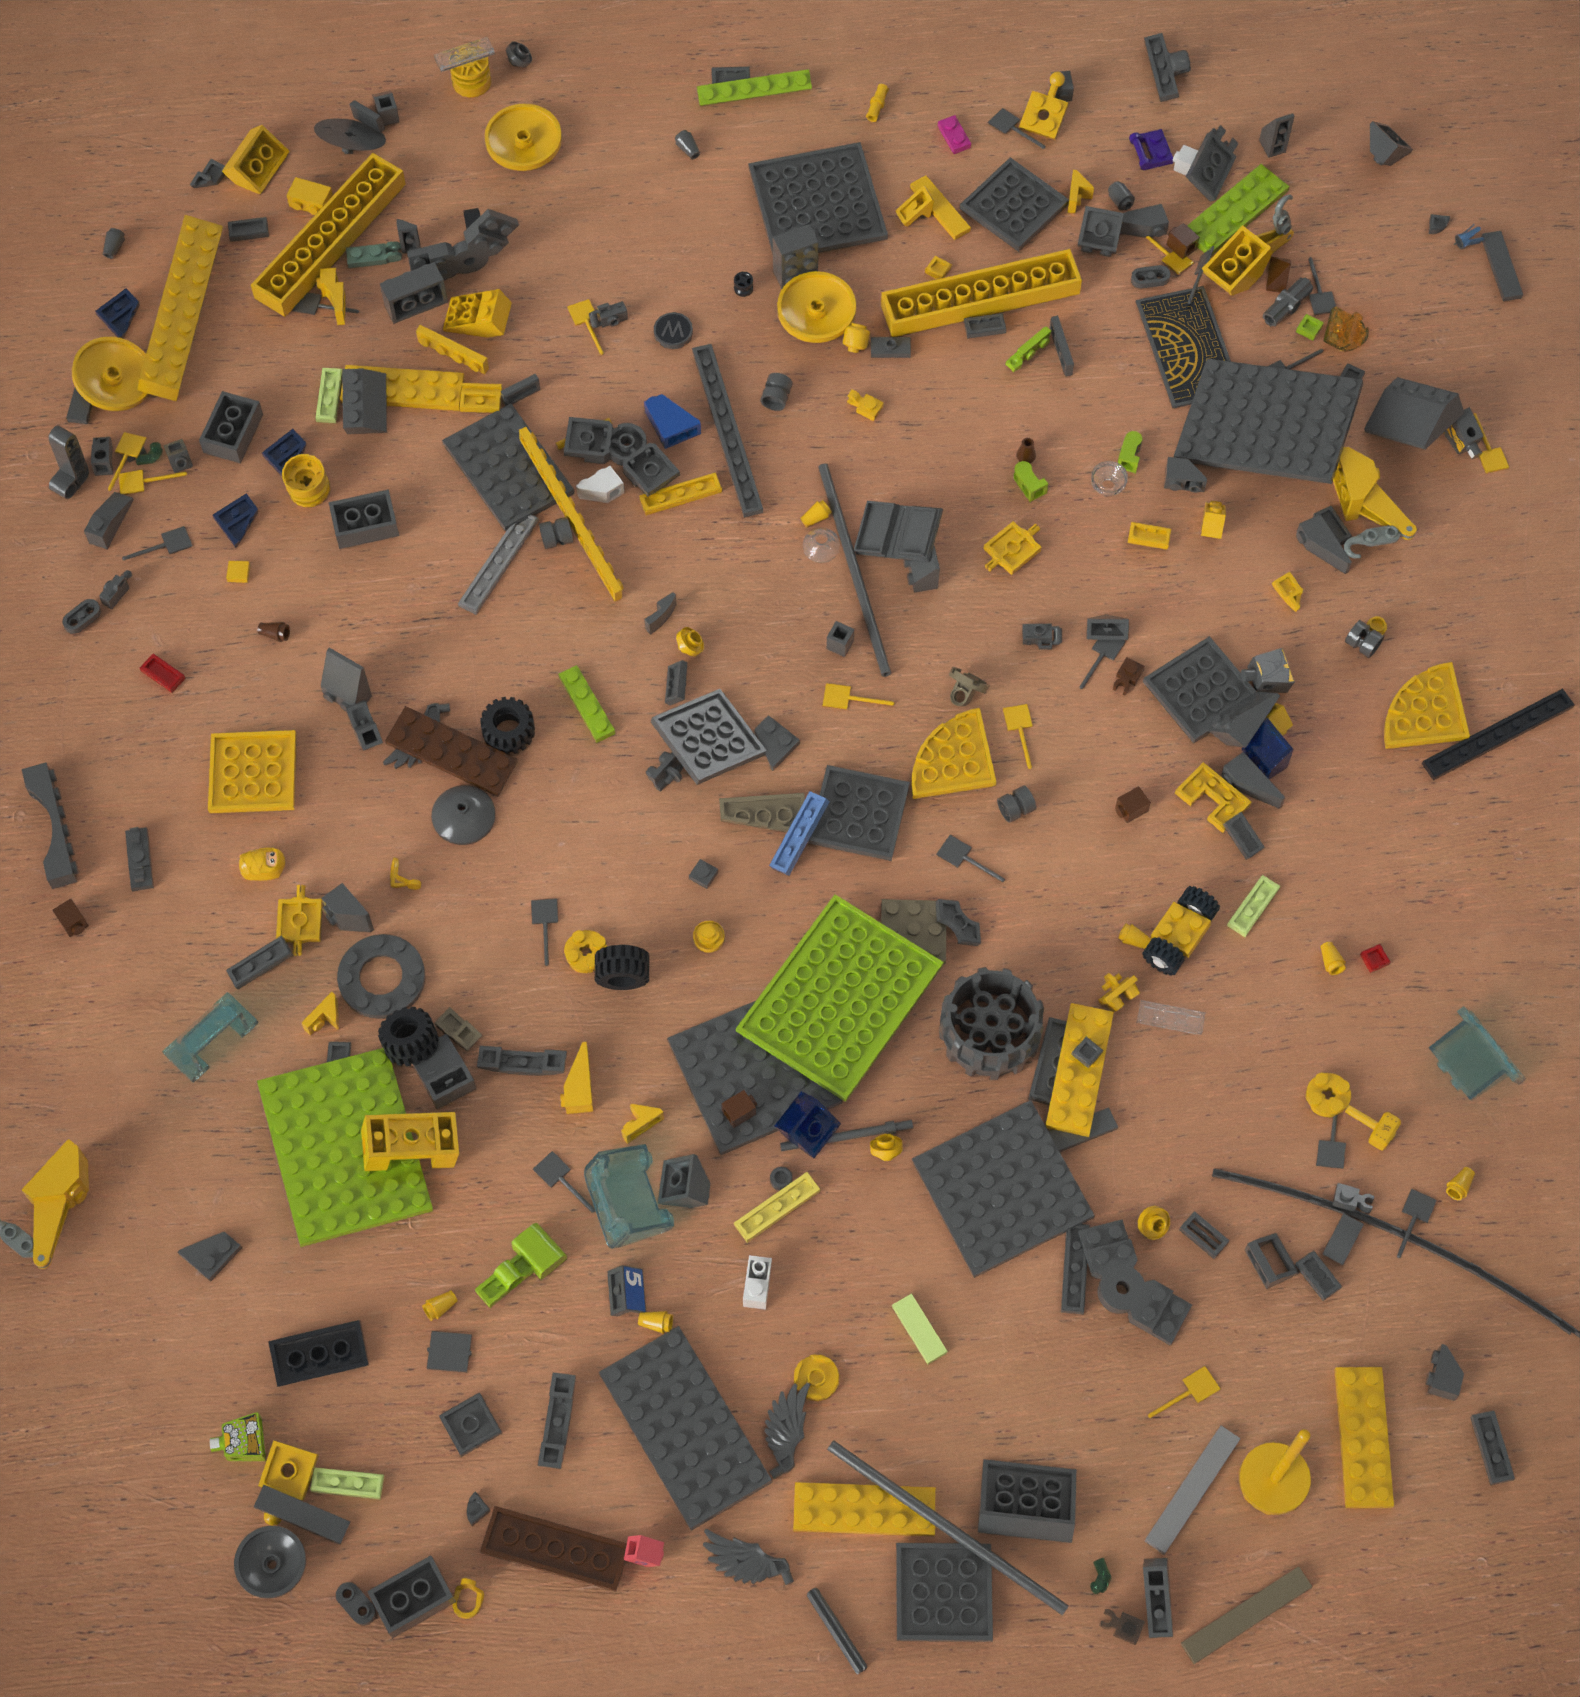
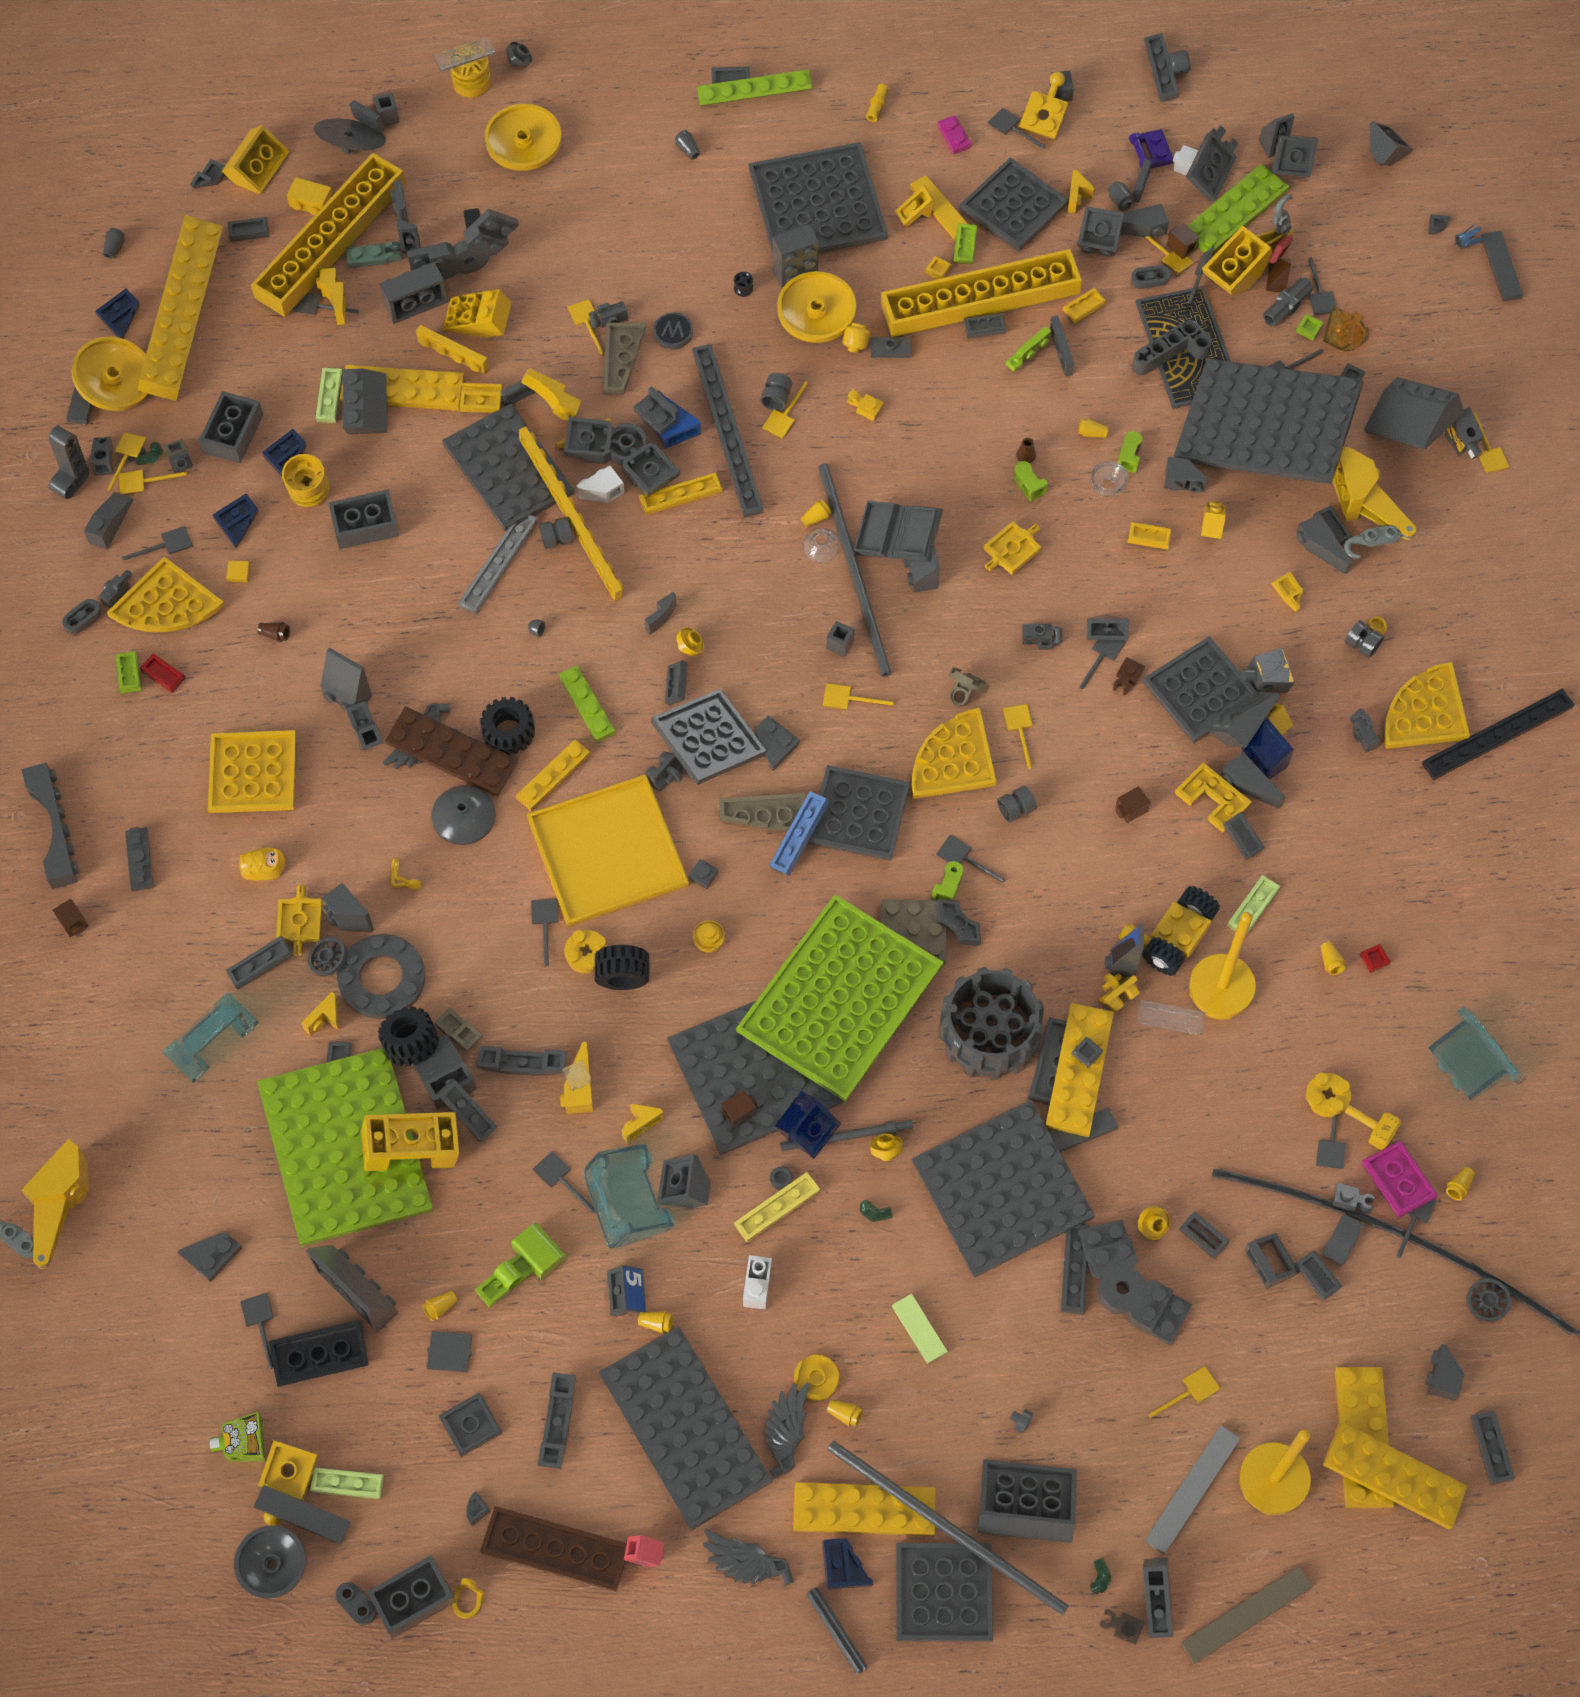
(128, 672): none -> lime plate
(165, 601): none -> yellow plate
(256, 1311): none -> dark grey piece
(327, 956): none -> dark grey wheel
(352, 1285): none -> dark grey slope
(399, 201): none -> dark grey plate
(467, 1110): none -> dark grey plate
(536, 627): none -> dark grey hinge
(553, 392): none -> yellow slope
(553, 775): none -> yellow plate
(577, 1075): none -> clear plate
(607, 850): none -> yellow tile
(620, 354): none -> dark tan wing
(657, 411): none -> dark grey bracket
(780, 423): none -> yellow piece
(842, 1566): none -> dark blue wing
(845, 1412): none -> yellow cone
(873, 1213): none -> clear green arm
(950, 883): none -> lime leg
(965, 243): none -> lime plate
(1021, 1420): none -> dark grey tile
(1084, 305): none -> yellow plate
(1091, 428): none -> yellow cone
(1126, 954): none -> dark grey slope
(1142, 179): none -> dark grey tile
(1185, 336): none -> dark grey beam
(1222, 982): none -> yellow piece
(1280, 249): none -> red tile
(1294, 155): none -> dark grey plate
(1364, 730): none -> dark grey piece
(1395, 1475): none -> yellow plate
(1399, 1179): none -> dark pink tile
(1488, 1299): none -> dark grey wheel

